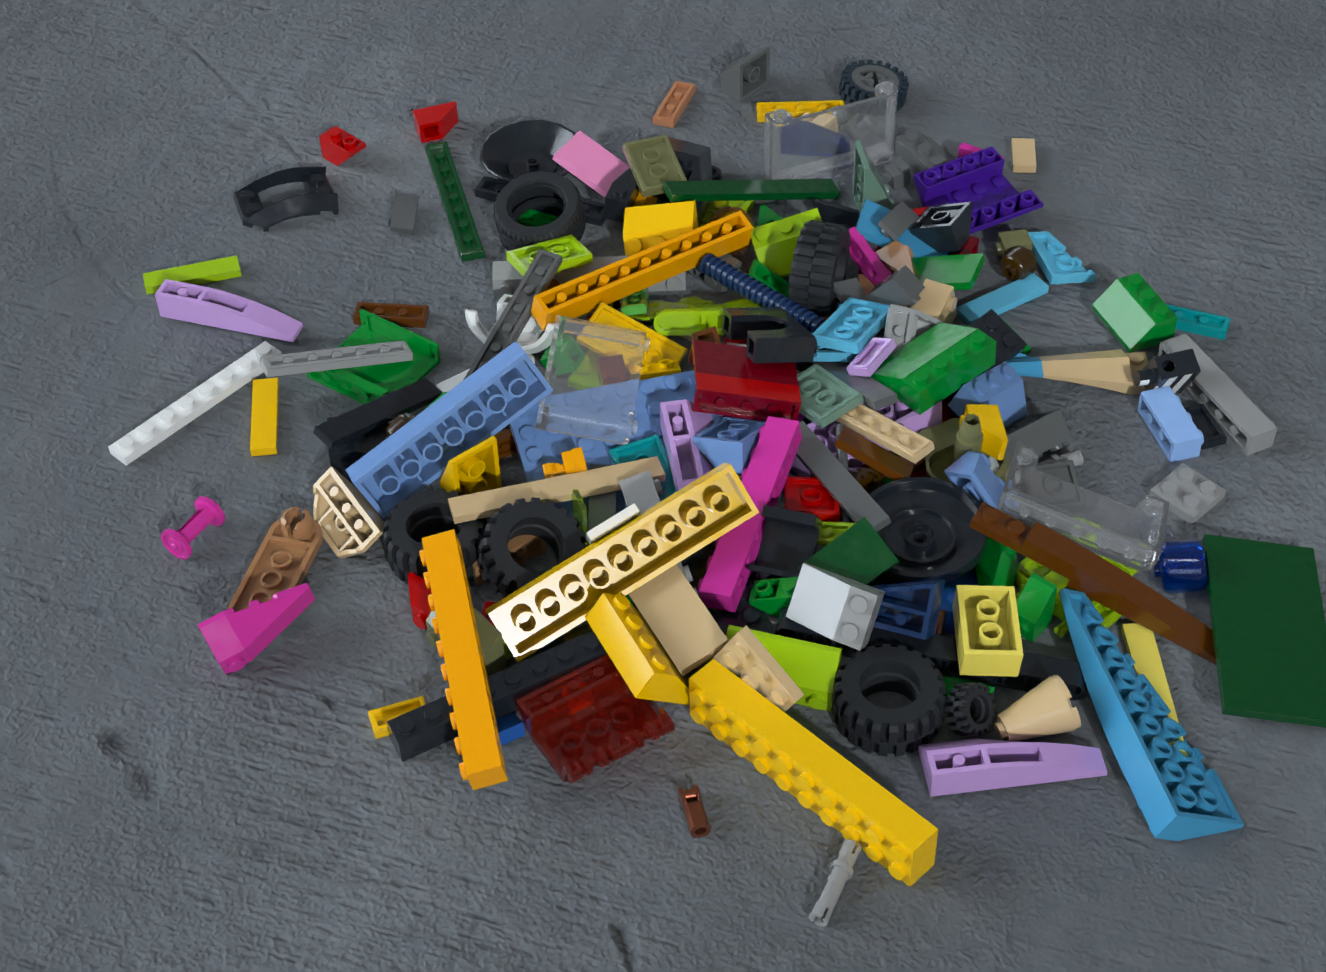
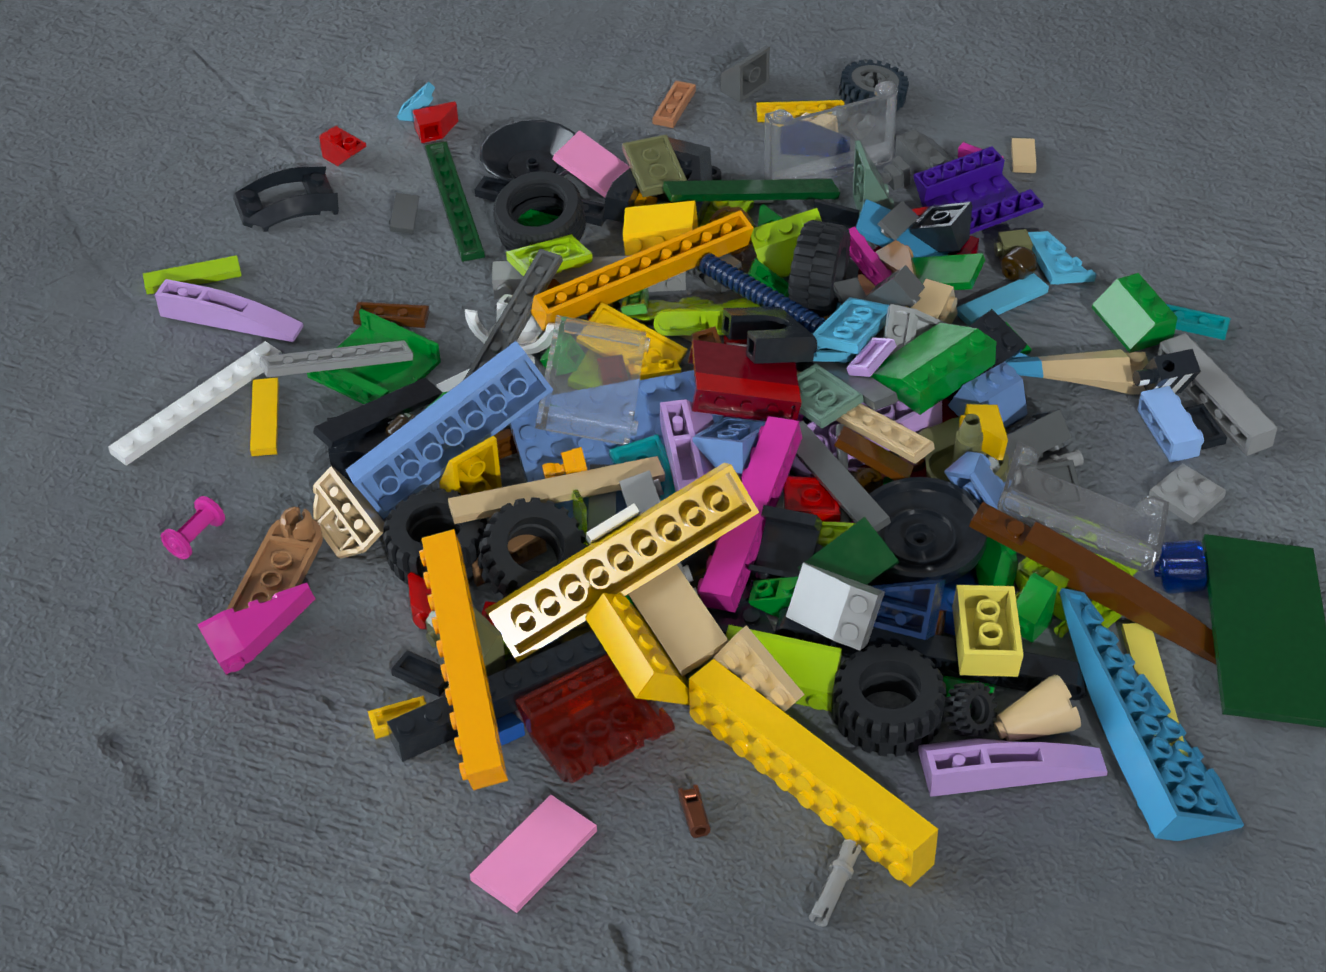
(419, 100): none -> medium azure slope
(420, 673): none -> black tile
(533, 853): none -> bright pink tile

